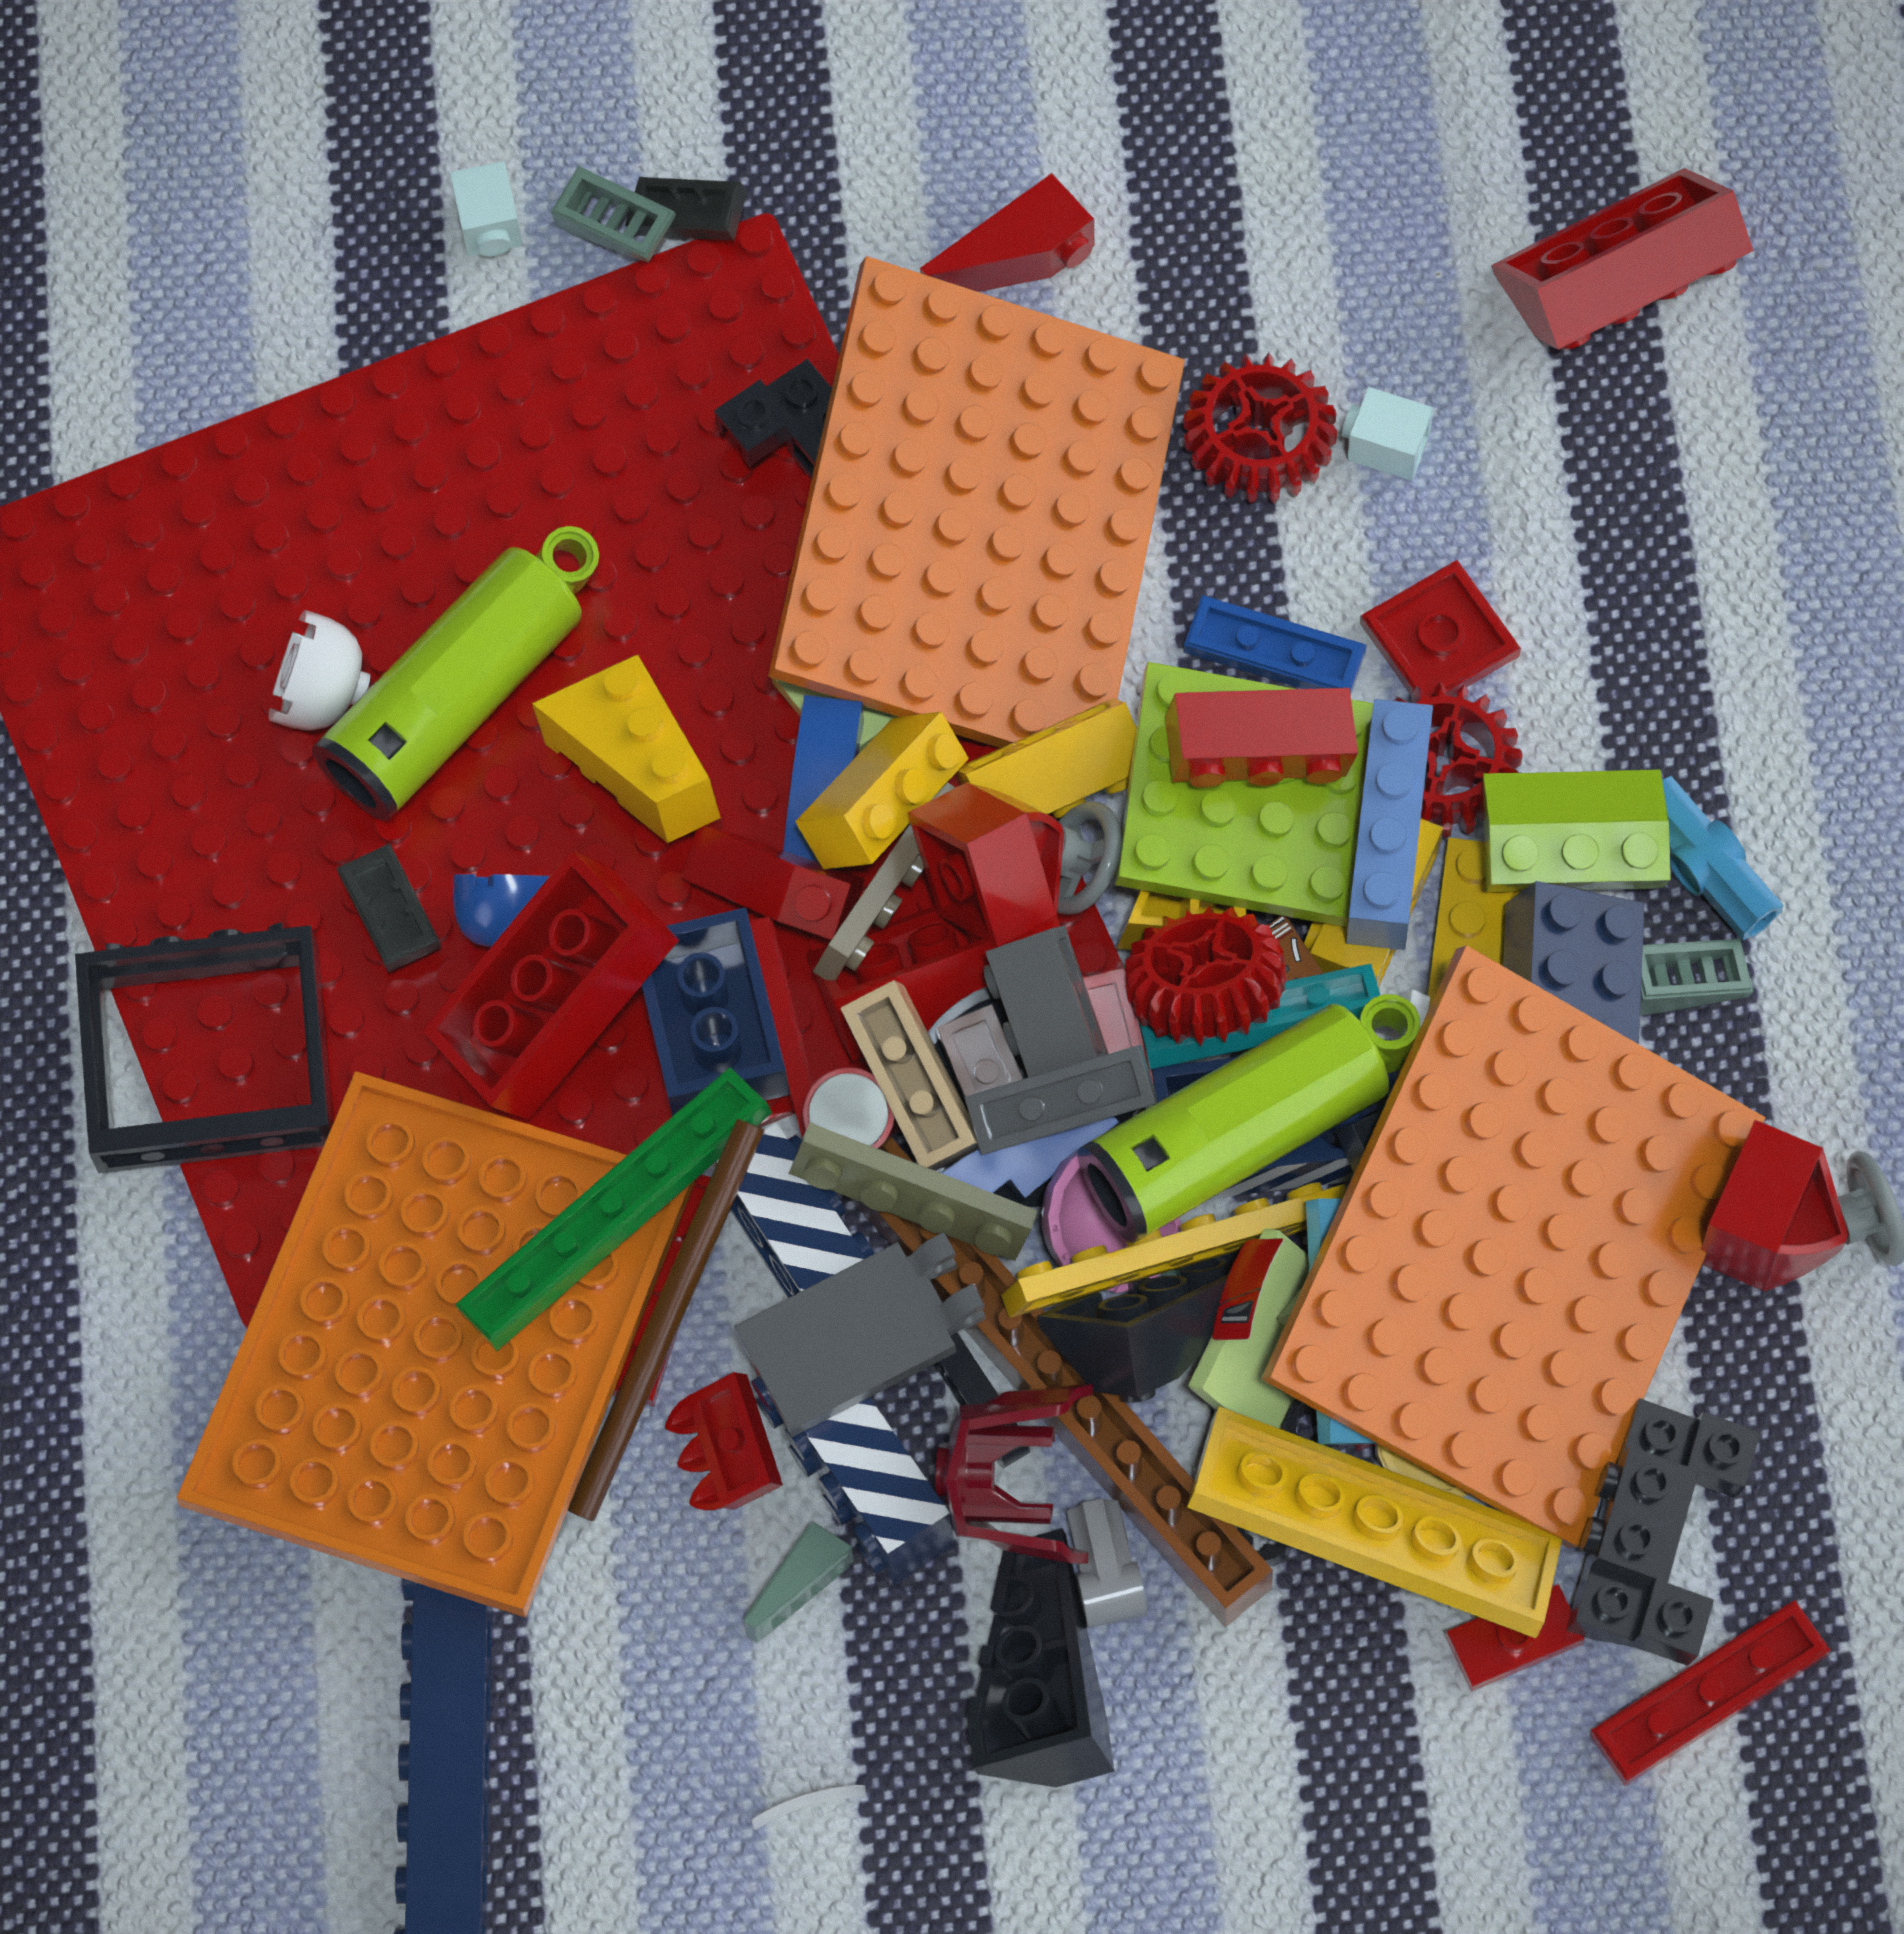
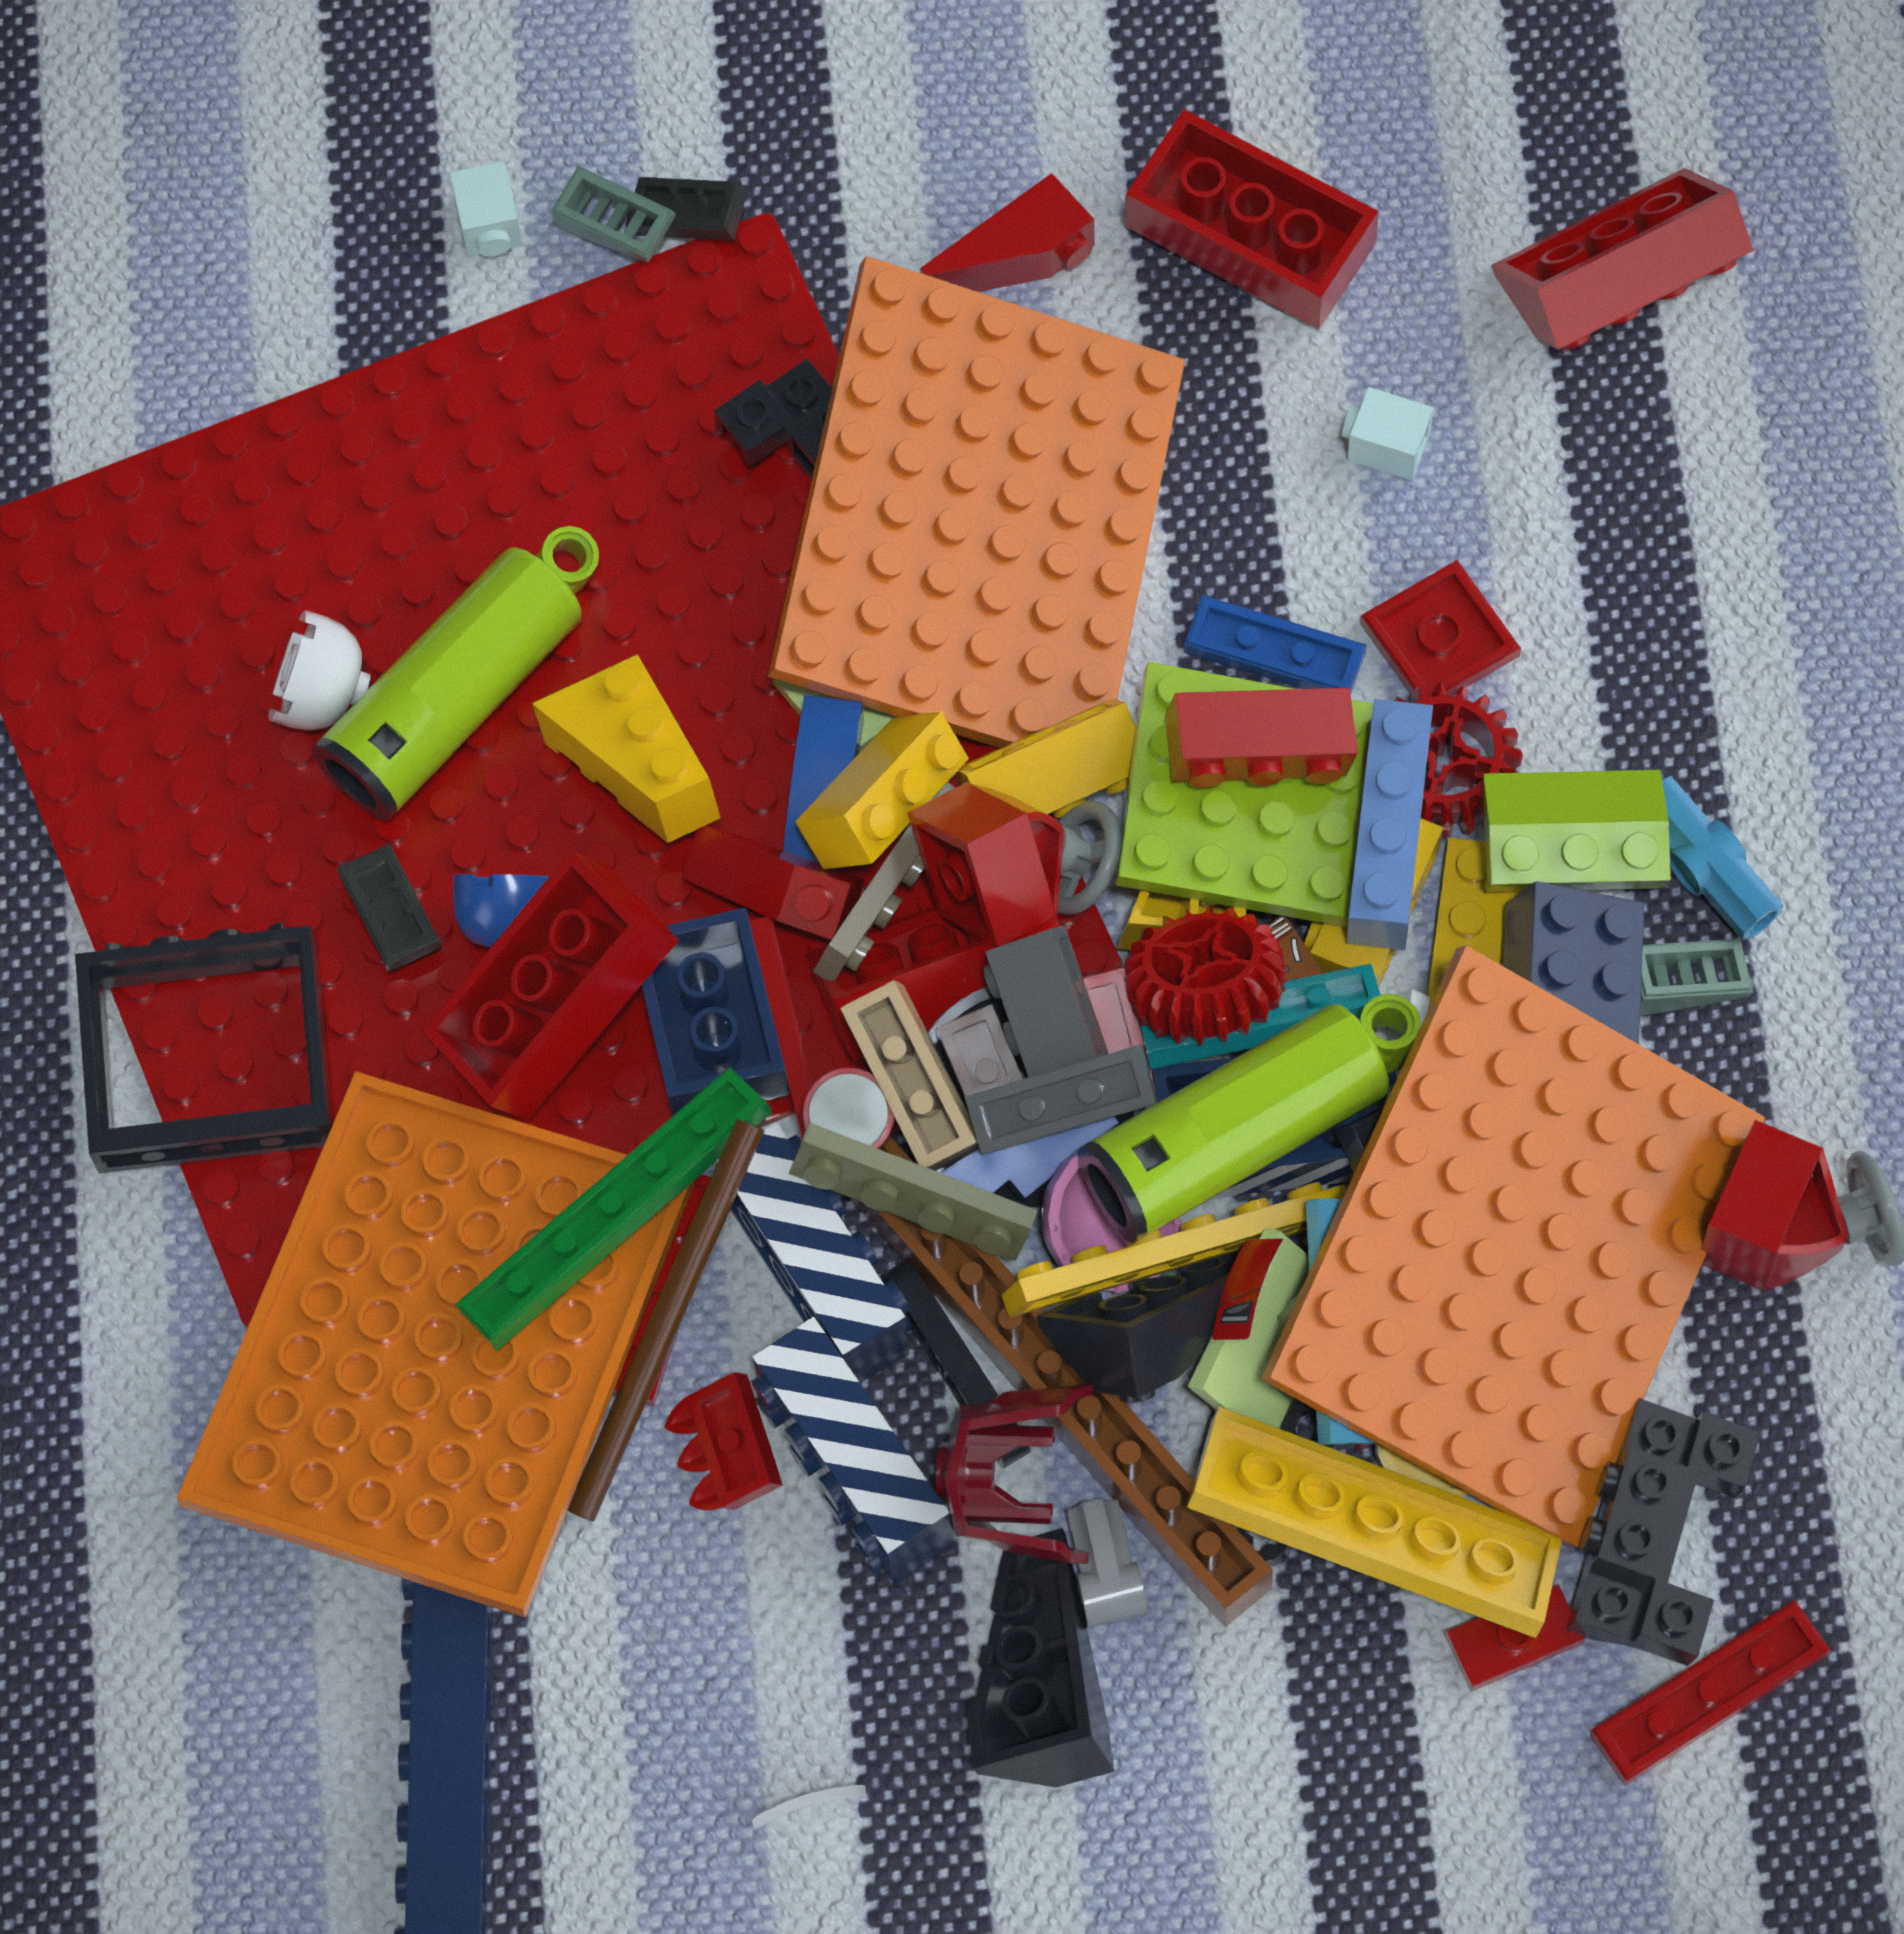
(806, 1571): sand green slope -> none
(857, 1332): dark grey tile -> none
(1251, 218): none -> red brick
(1288, 404): red gear -> none

